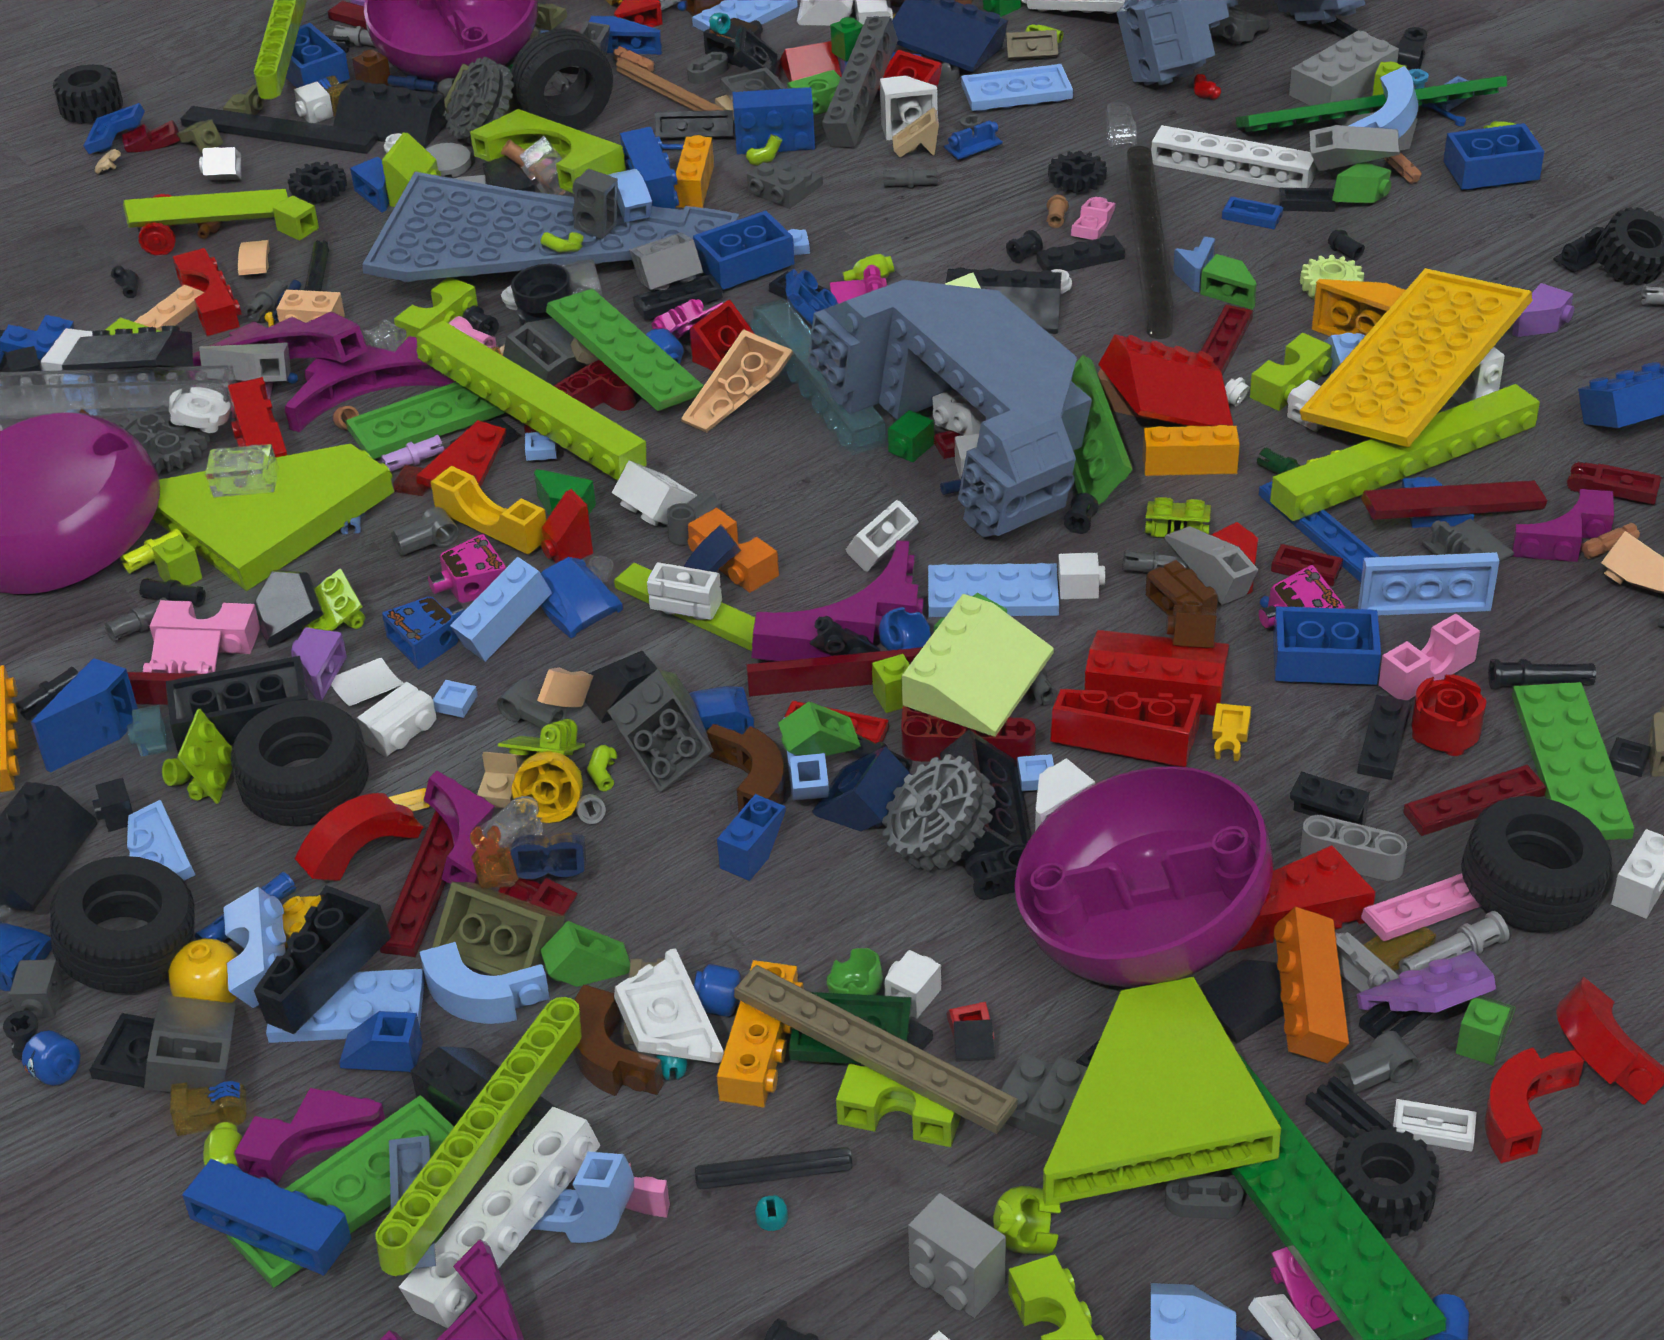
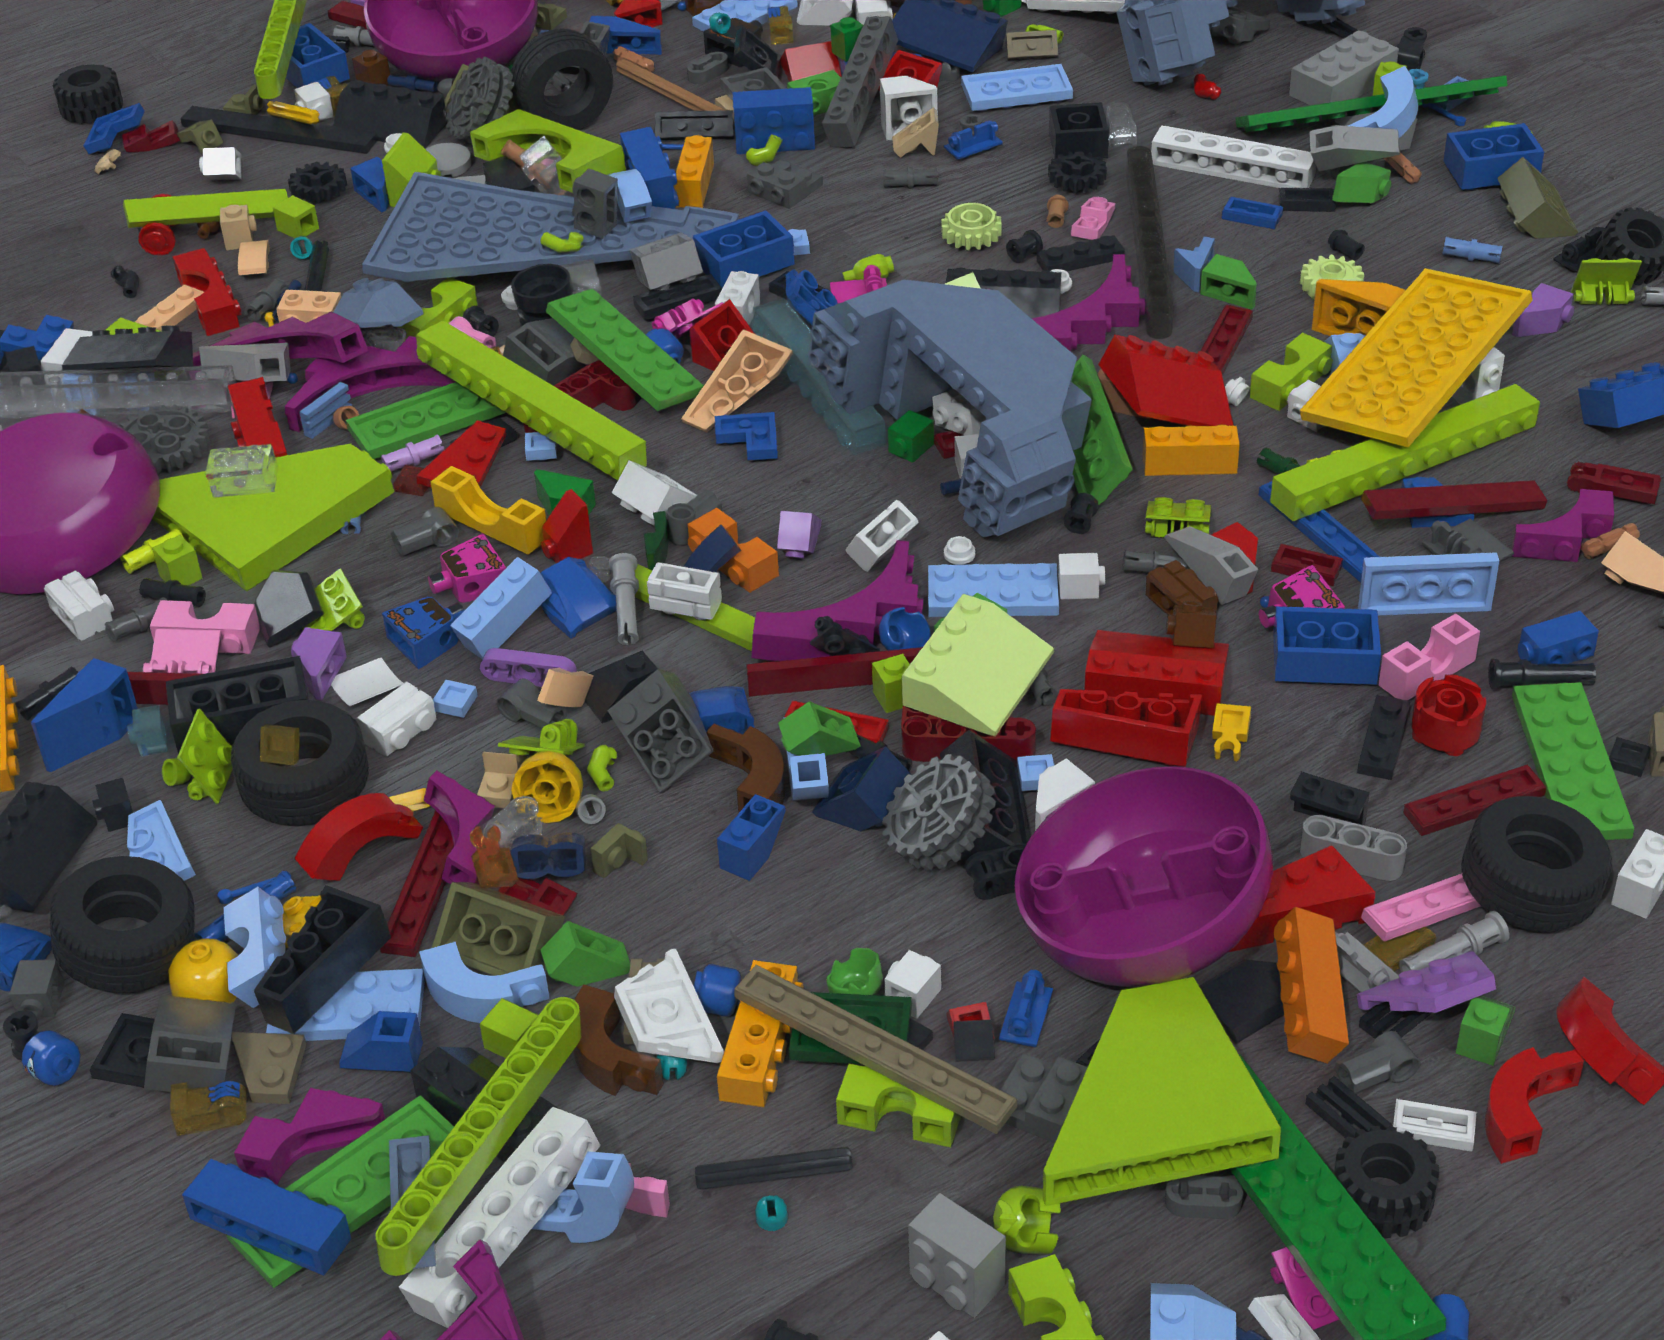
(79, 604): none -> white brick
(199, 409): white plate -> none
(222, 1144): lime plant -> none
(226, 896): none -> blue hinge
(237, 225): none -> tan brick
(270, 1064): none -> dark tan wing
(279, 744): none -> clear yellow tile
(293, 112): none -> yellow axle
(296, 248): none -> teal hinge
(324, 418): none -> medium blue tile
(377, 304): none -> sand blue wedge
(498, 665): none -> medium lavender beam
(505, 1027): none -> lime brick
(615, 847): none -> olive bracket
(625, 586): none -> light grey pin
(657, 542): none -> dark green slope
(743, 291): none -> white brick
(755, 429): none -> blue plate
(780, 23): none -> clear yellow leg
(798, 533): none -> slope
(959, 551): none -> white plate
(971, 226): none -> yellowish green gear
(1027, 1010): none -> blue hinge
(1079, 129): none -> black brick
(1109, 306): none -> magenta arch
(1472, 250): none -> medium blue pin
(1535, 202): none -> olive slope
(1559, 640): none -> blue brick
(1605, 277): none -> lime hinge

